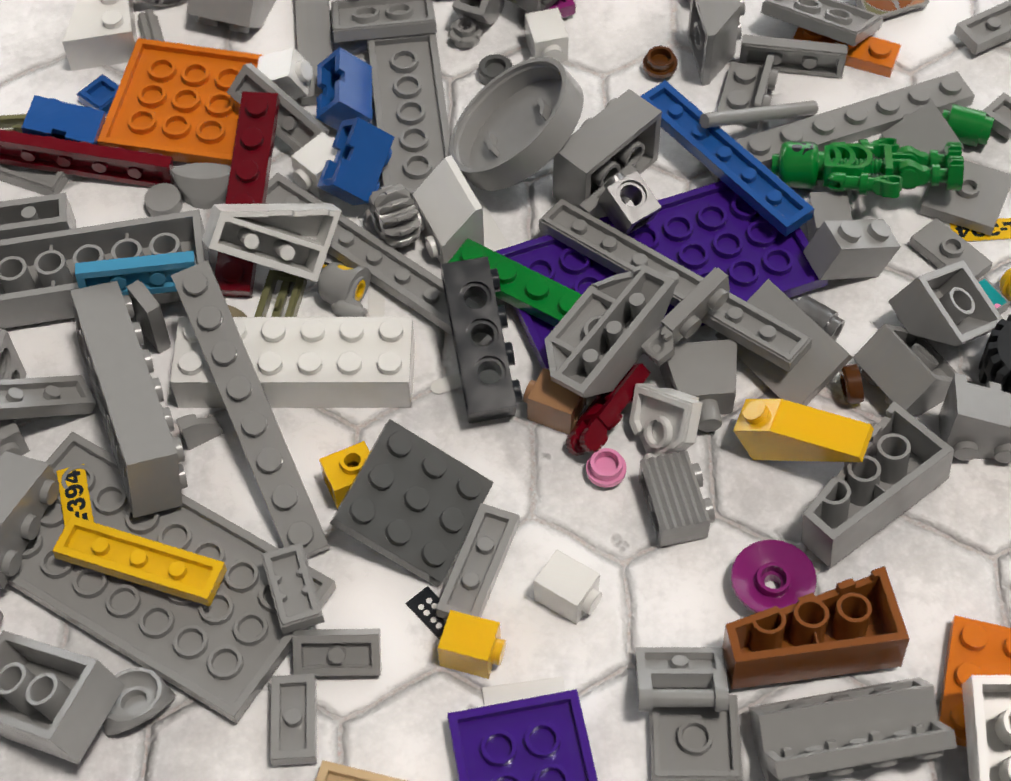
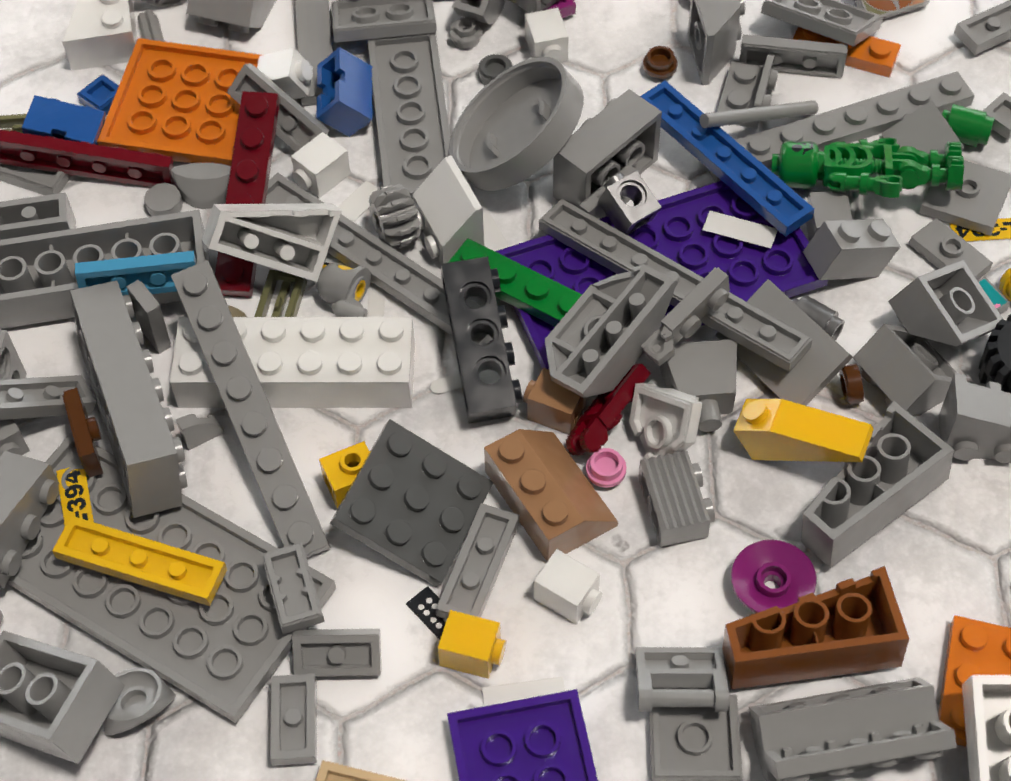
(84, 432): none -> reddish brown plate
(358, 162): blue brick -> none
(547, 491): none -> medium nougat slope
(740, 229): none -> white sticker

